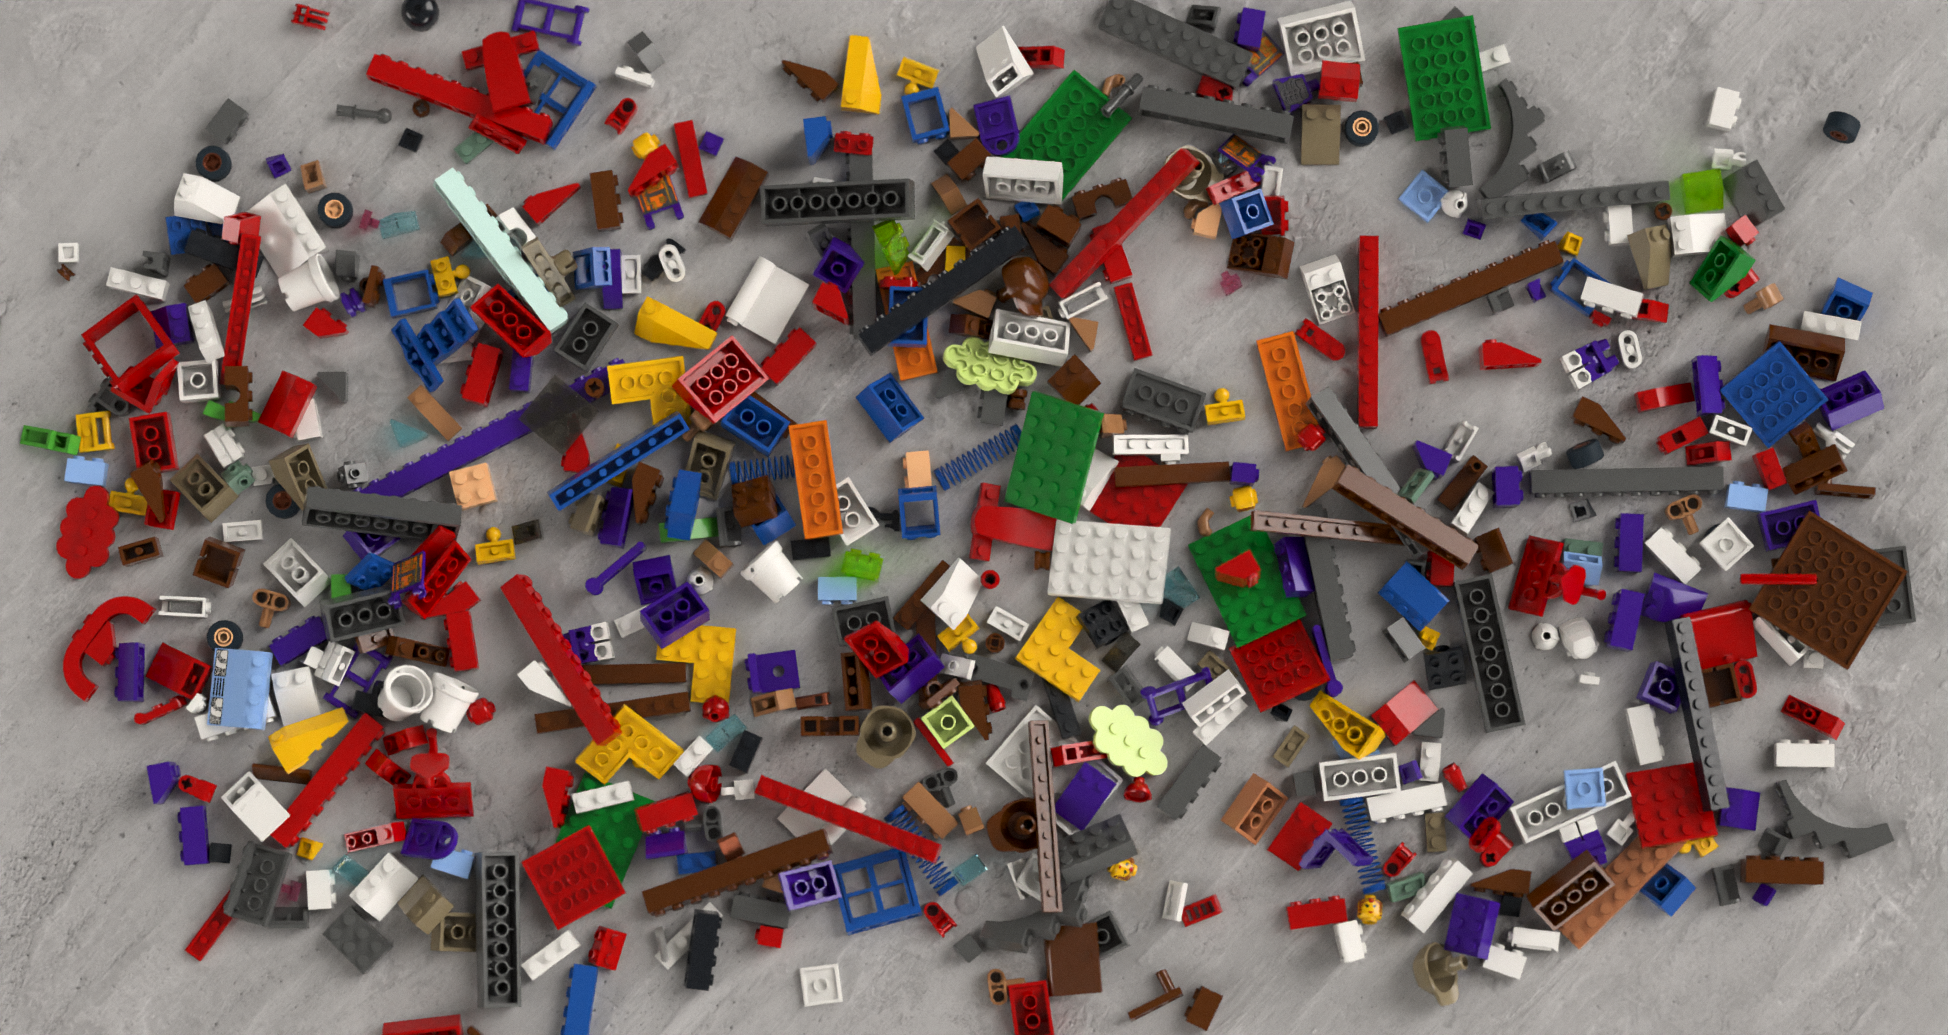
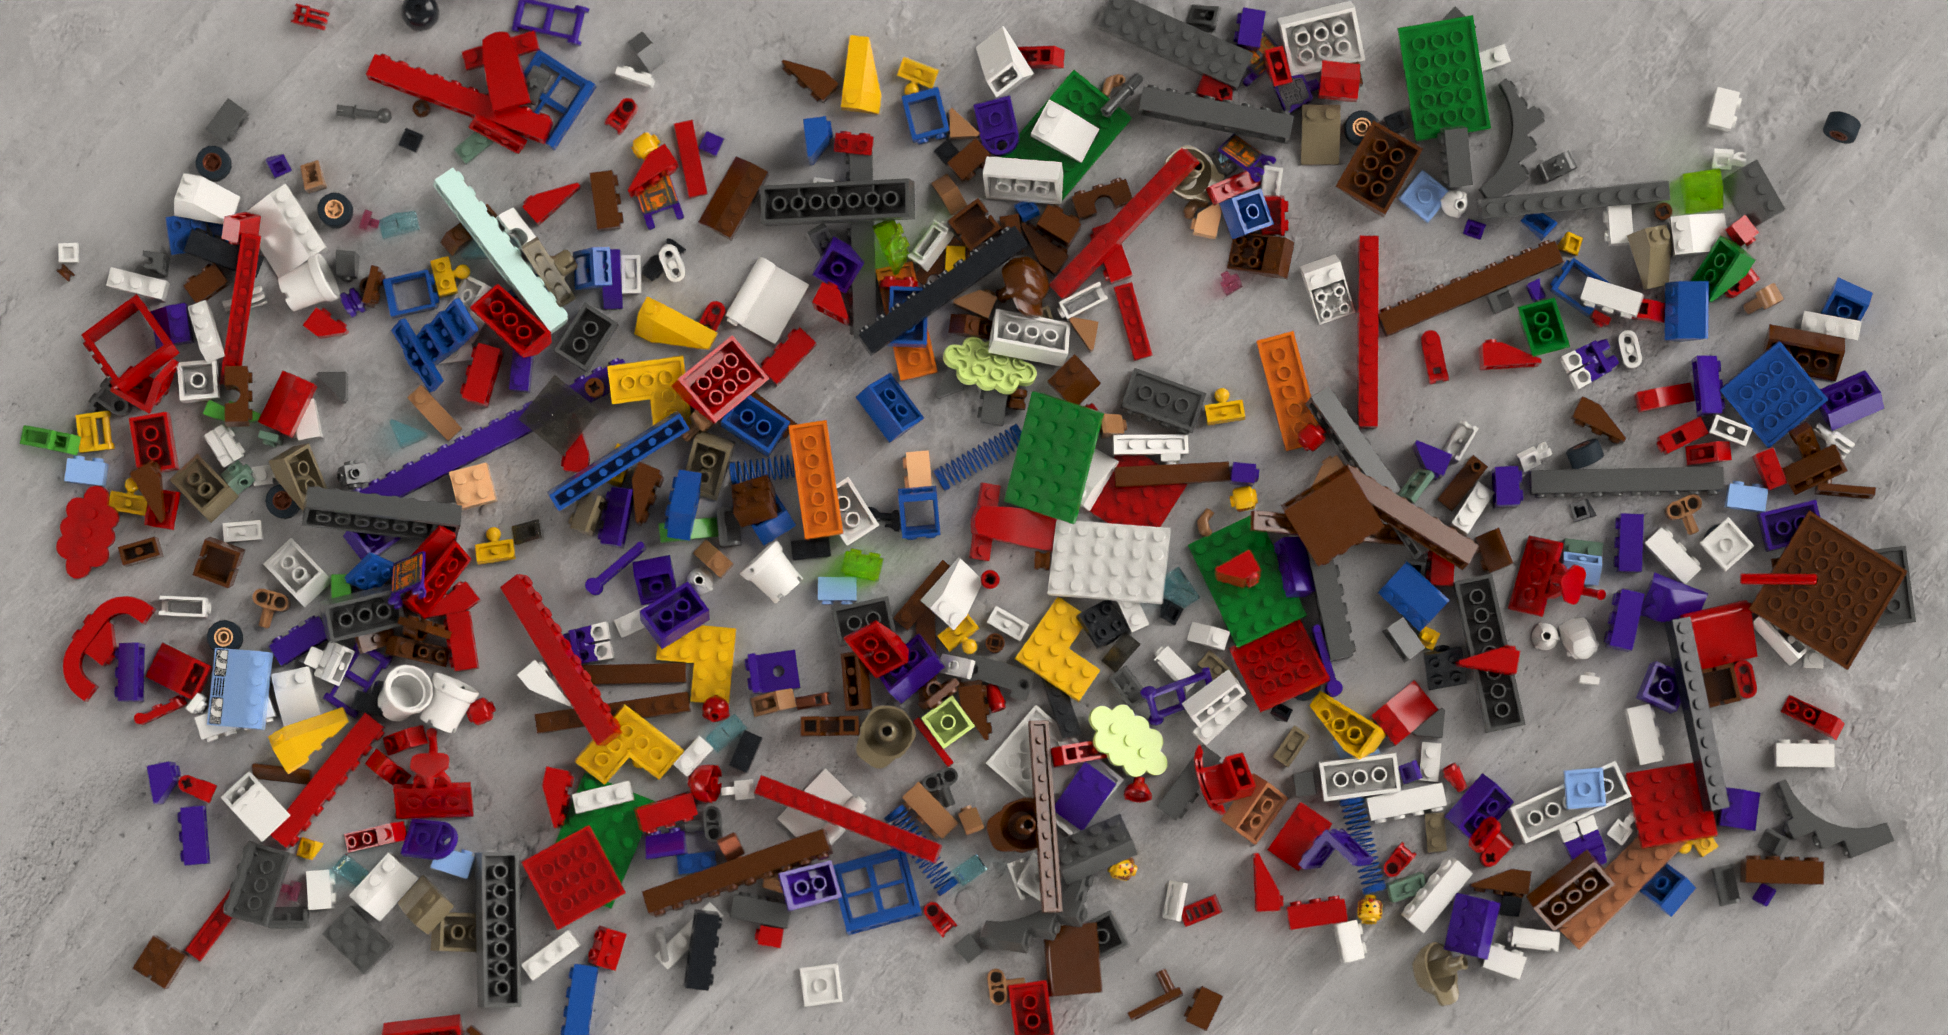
(160, 962): none -> reddish brown piece
(220, 852): black slope -> none
(270, 439): none -> sand green plate
(418, 630): none -> reddish brown plate
(1064, 131): none -> white slope
(1224, 781): none -> red piece
(1265, 890): none -> red slope
(1277, 66): none -> red slope
(1321, 341): red plate -> none
(1332, 516): none -> reddish brown panel
(1378, 168): none -> reddish brown slope
(1500, 660): none -> red slope
(1543, 327): none -> green slope
(1686, 310): none -> blue slope

